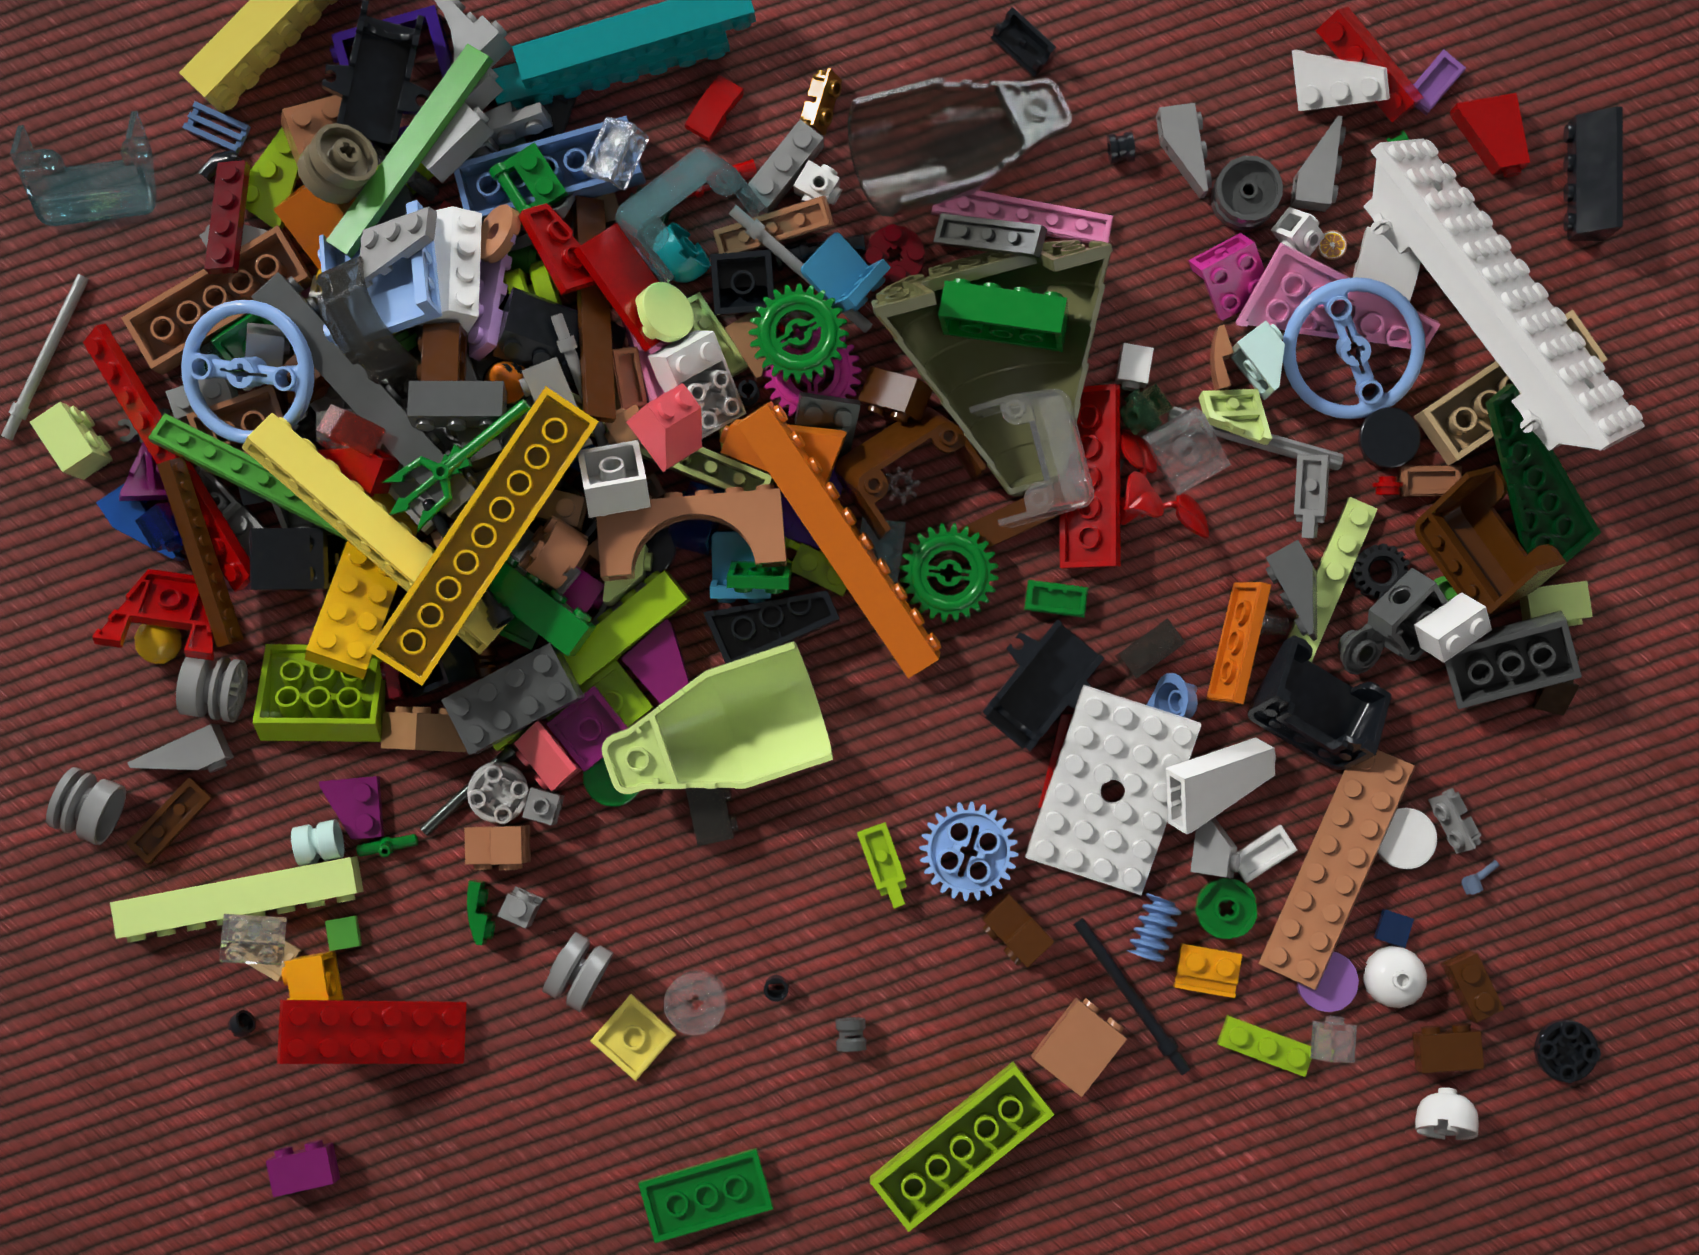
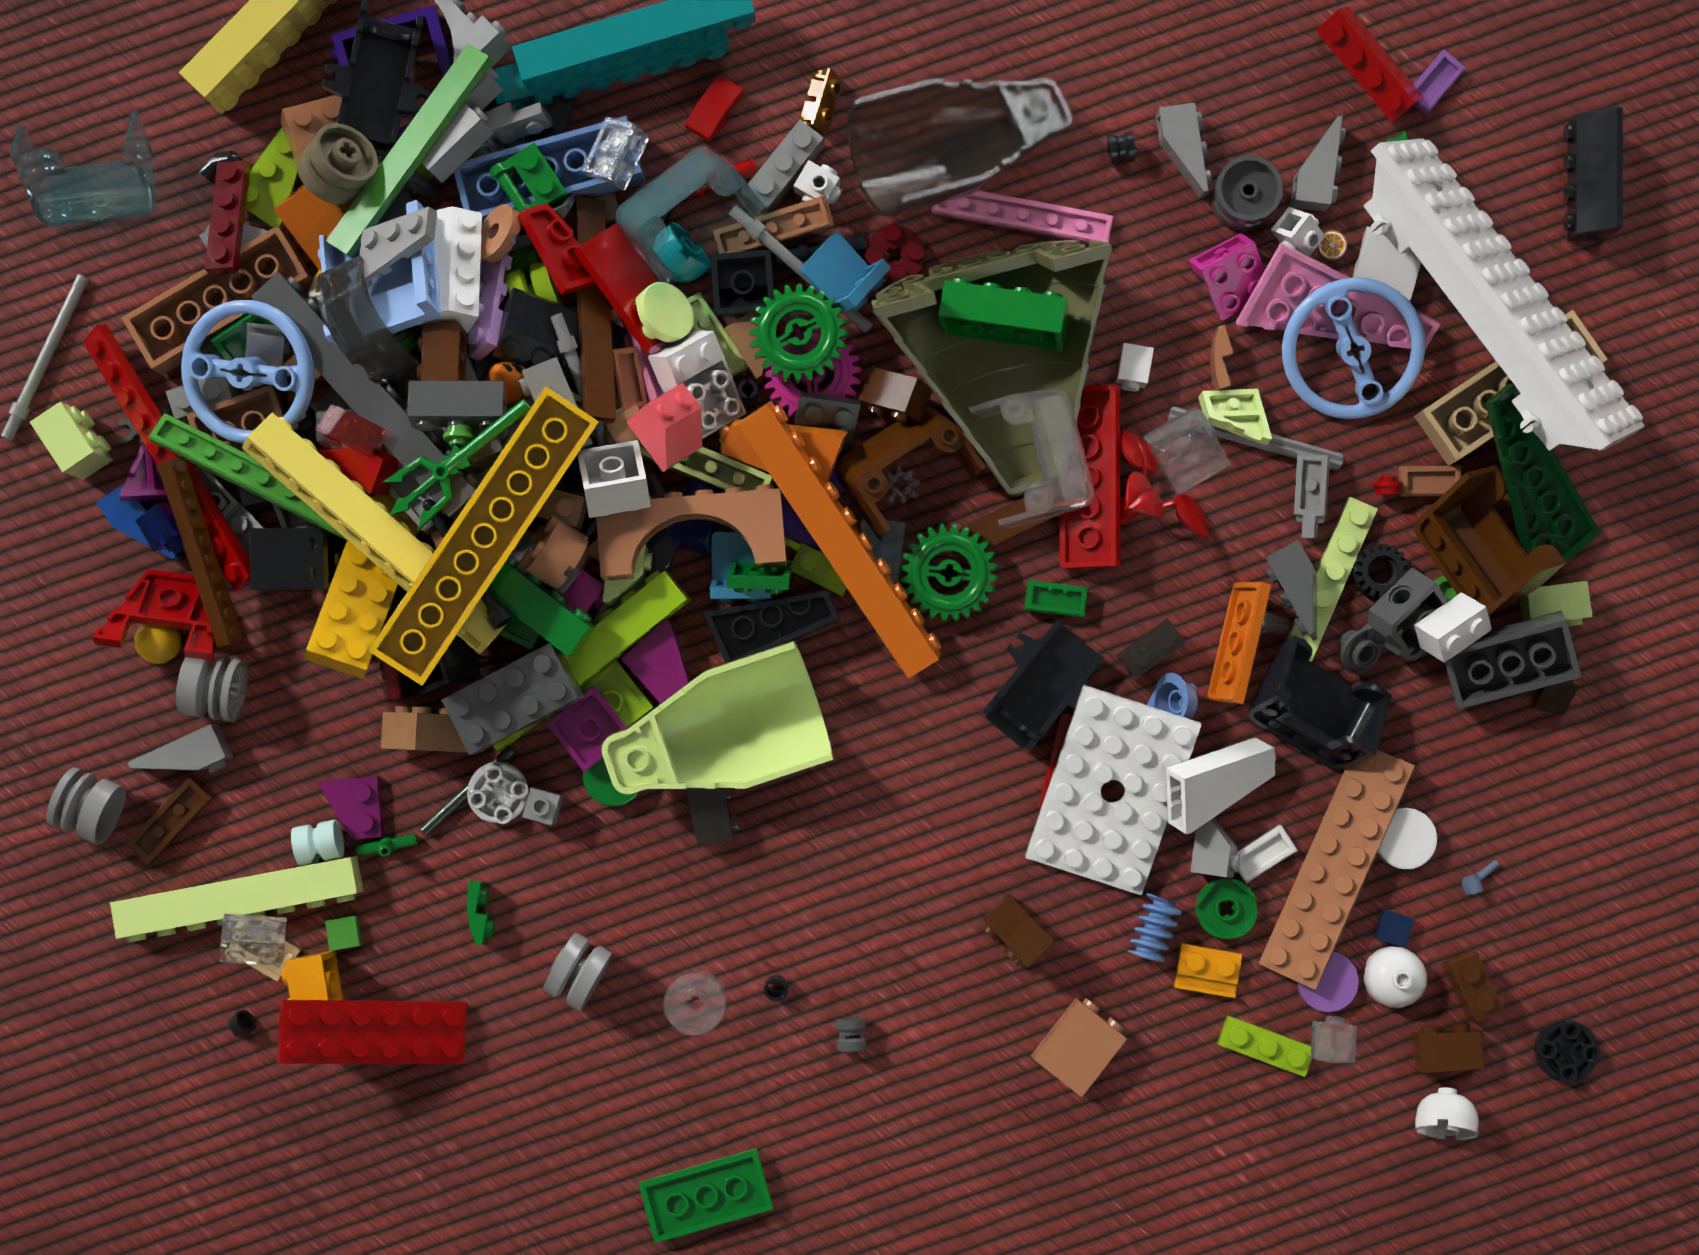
(194, 117): medium blue tile -> none
(302, 1169): magenta brick -> none
(316, 702): lime slope -> none
(458, 435): none -> bright green plate
(497, 846): nougat brick -> none
(520, 907): light grey brick -> none
(546, 756): coral slope -> none
(633, 1037): light yellow tile -> none
(883, 862): lime hinge -> none
(961, 1146): lime brick -> none
(990, 235): dark grey plate -> none
(995, 860): light blue gear -> none
(1023, 43): black hinge -> none
(1144, 409): clear green brick -> none
(1166, 1044): black bar -> none
(1261, 358): light aqua slope -> none
(1336, 82): white wing -> none
(1389, 438): black tile -> none
(1460, 833): light grey hinge -> none
(1494, 132): red slope -> none

